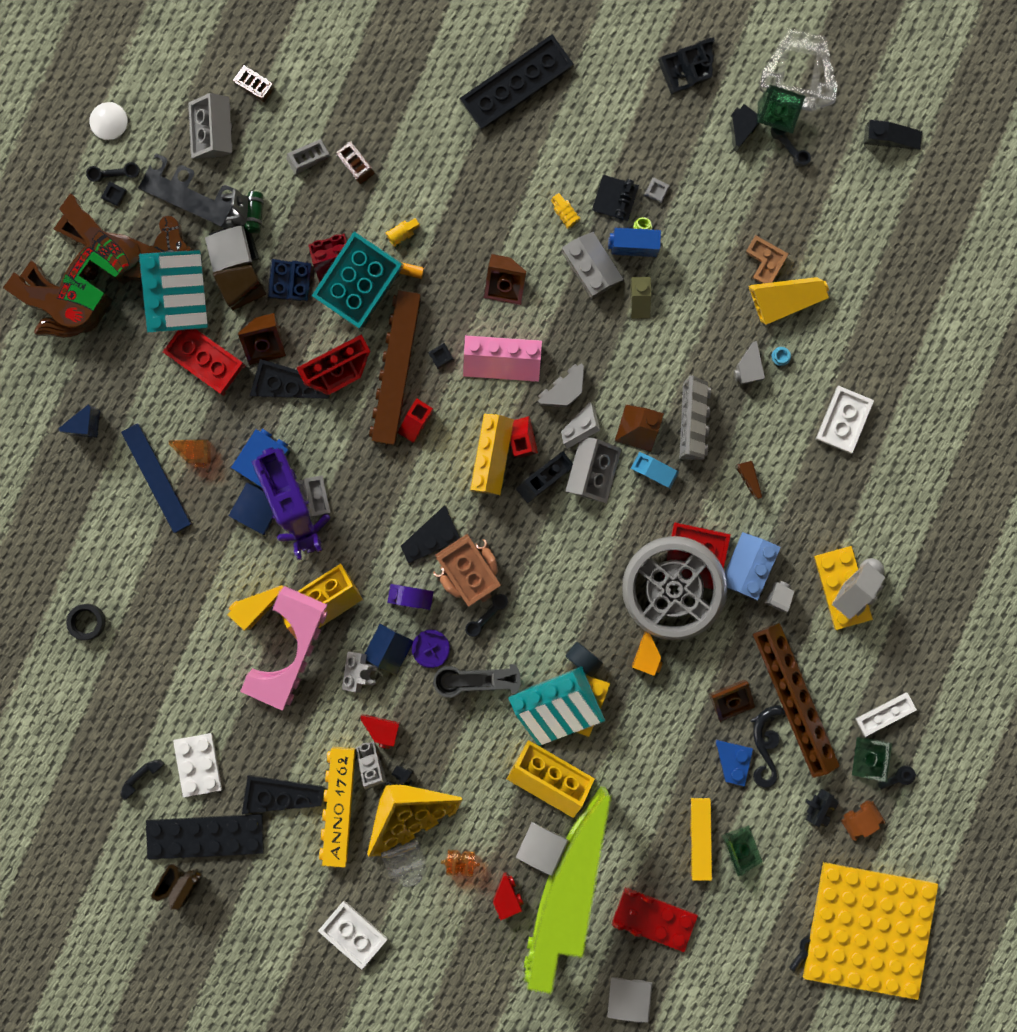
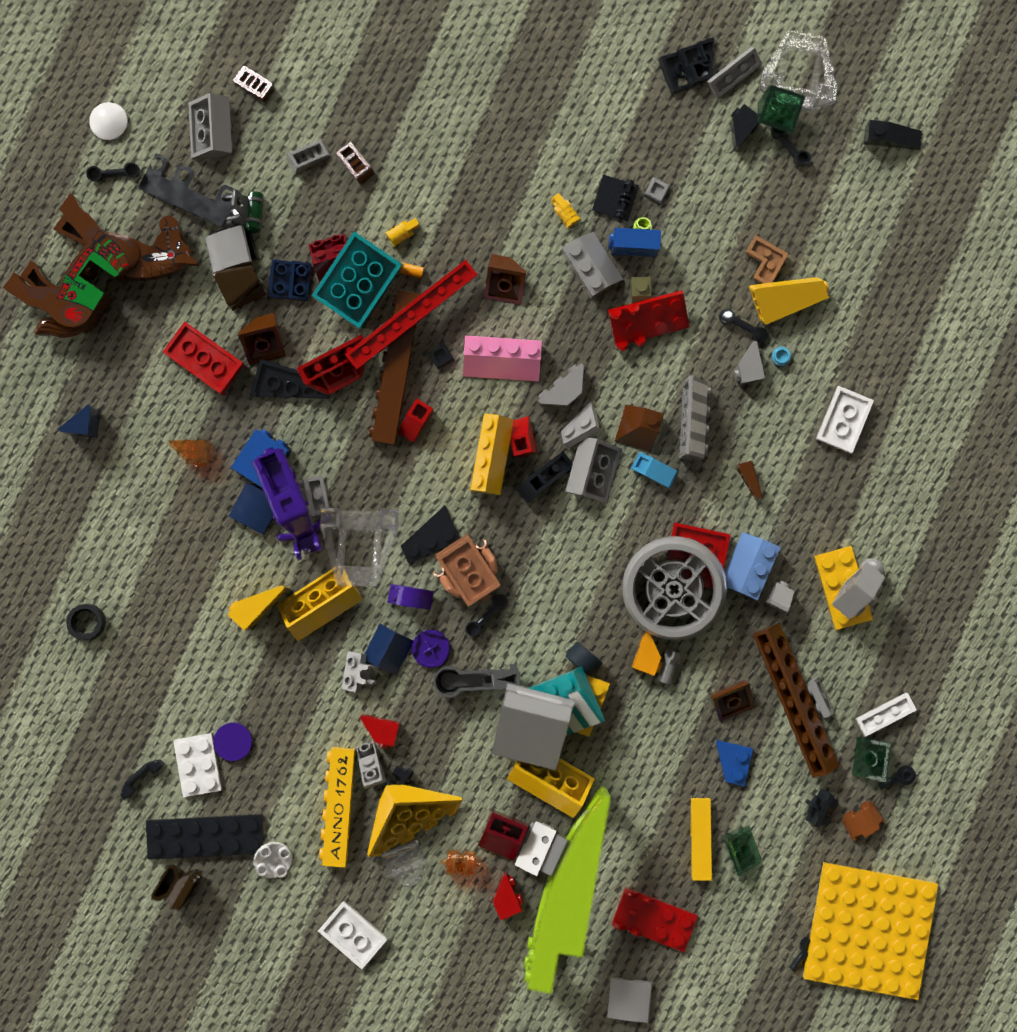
(114, 194): black tile -> none
(156, 478): dark blue tile -> none
(173, 290): slope -> none
(233, 741): none -> dark purple tile
(273, 794): black wing -> none
(273, 860): none -> white dish
(305, 617): bright pink arch -> none
(358, 521): none -> clear windscreen
(411, 314): none -> red plate
(503, 834): none -> dark red slope
(516, 82): black plate -> none
(532, 726): none -> light grey container
(535, 848): none -> white piece
(648, 319): none -> red hinge
(668, 667): none -> light grey bar
(728, 316): none -> black bar
(734, 72): none -> light grey plate
(769, 713): black plant -> none
(823, 703): none -> light grey plate

